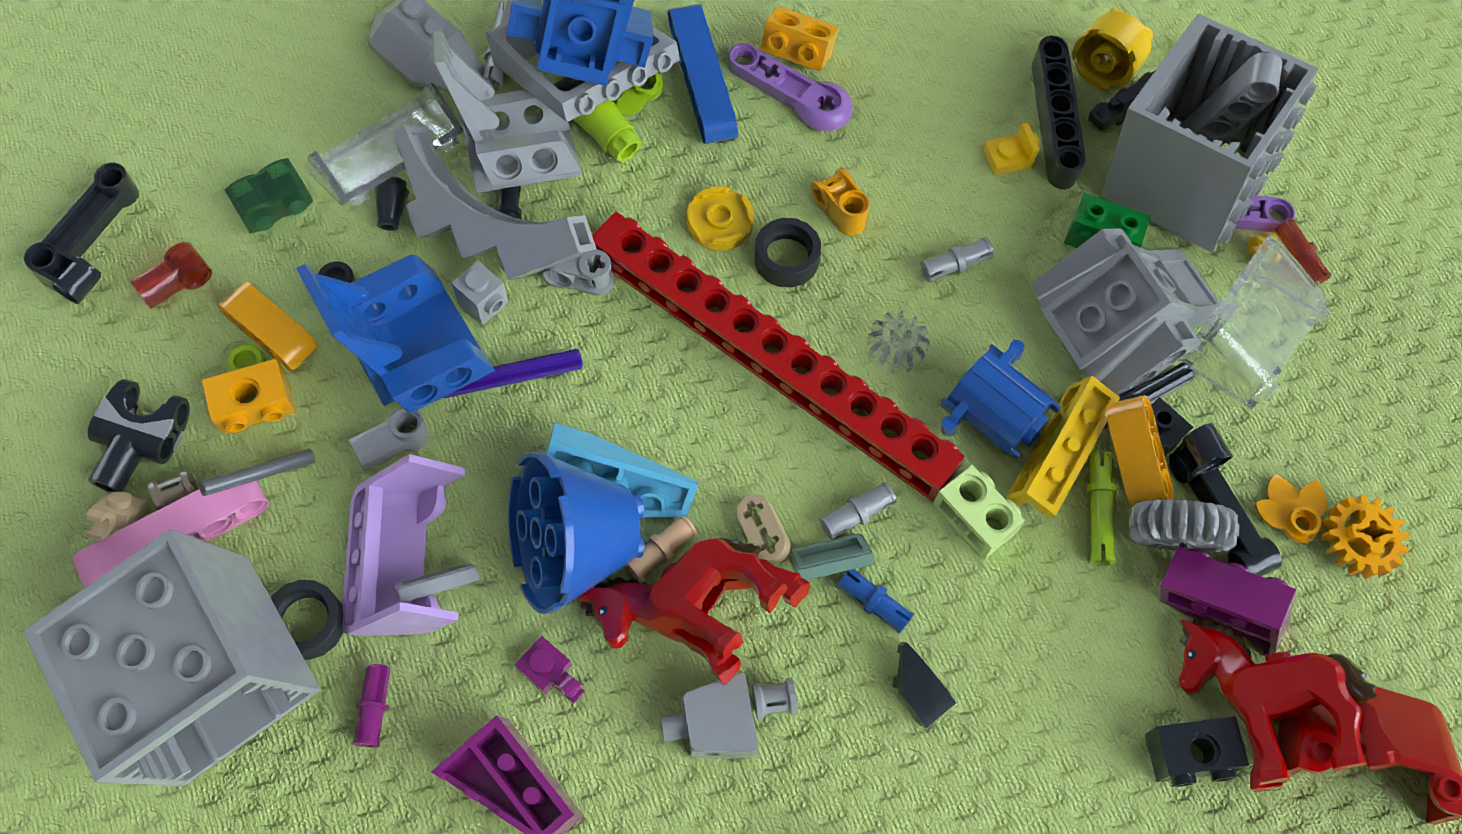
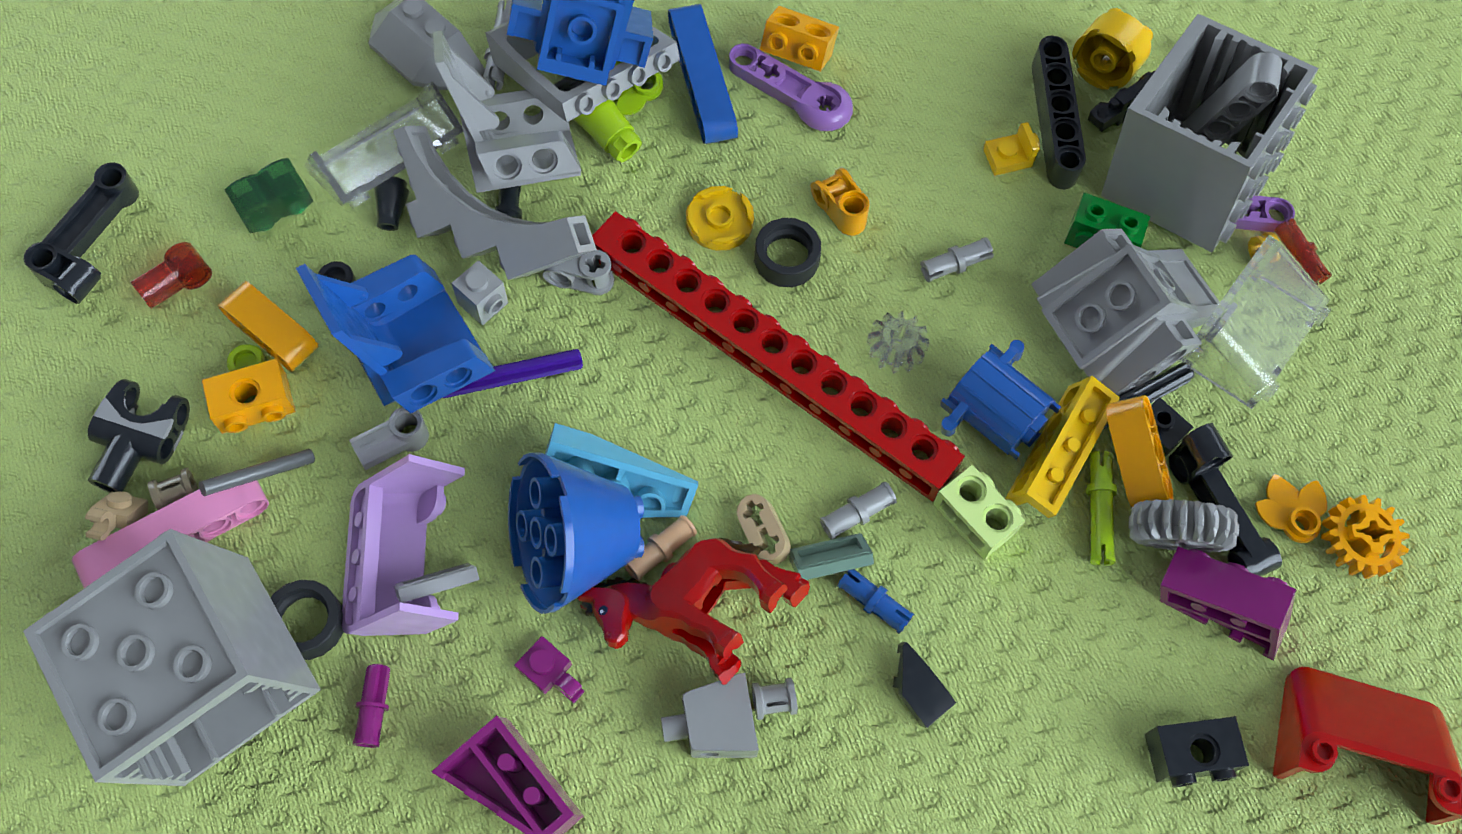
(1283, 689): red animal -> none

